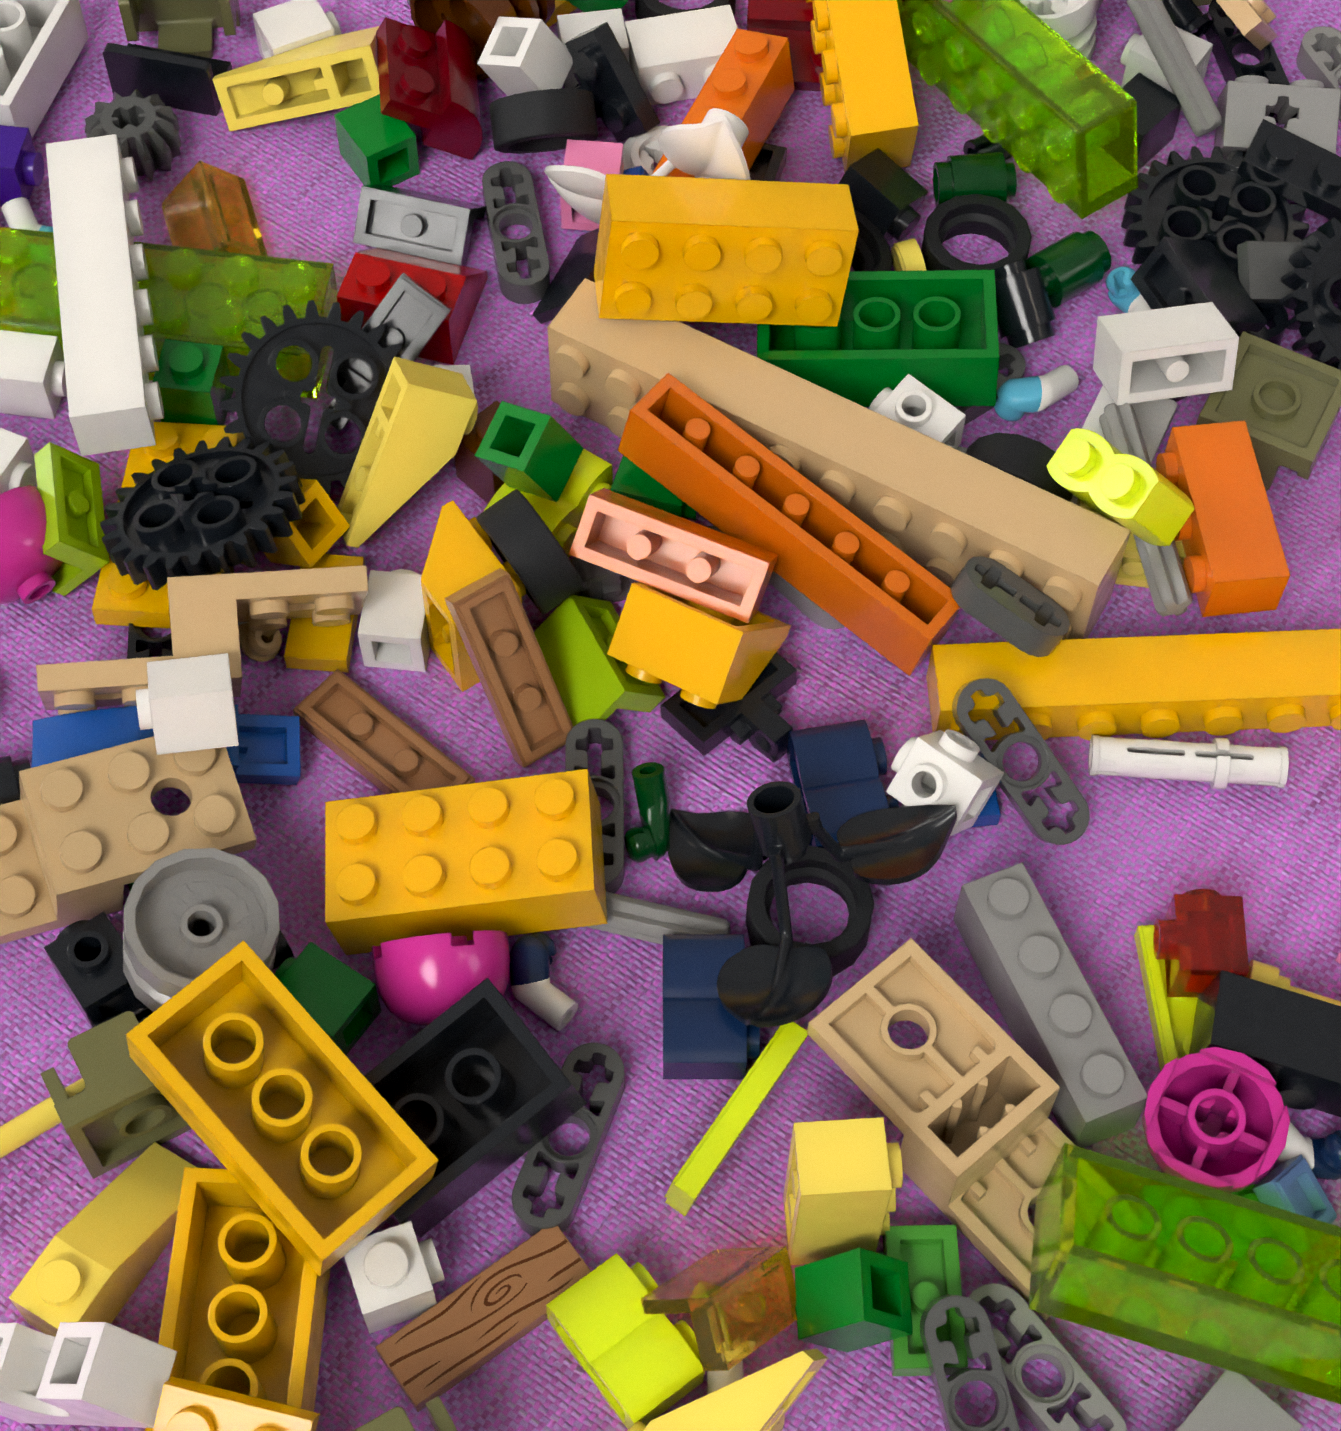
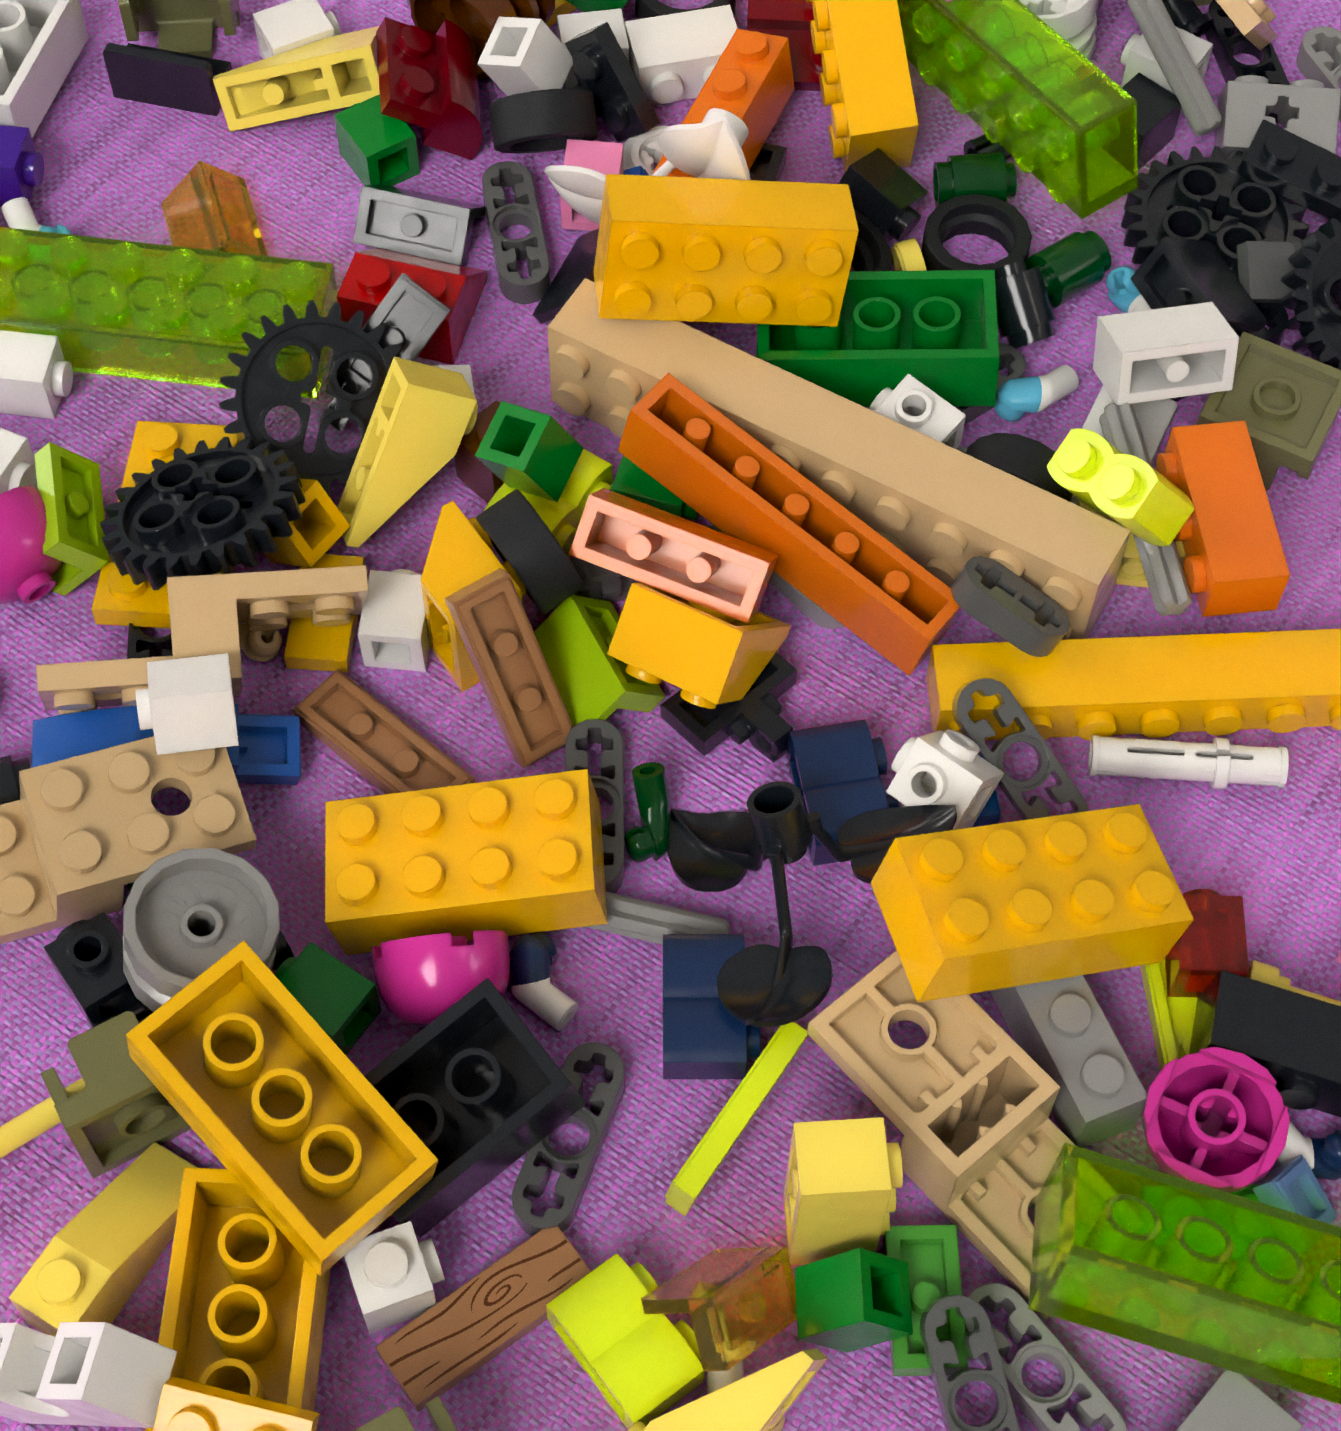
(101, 296): white brick -> none
(143, 130): dark grey gear -> none
(191, 382): green brick -> none
(821, 869): black tyre -> none
(1029, 901): none -> yellow brick

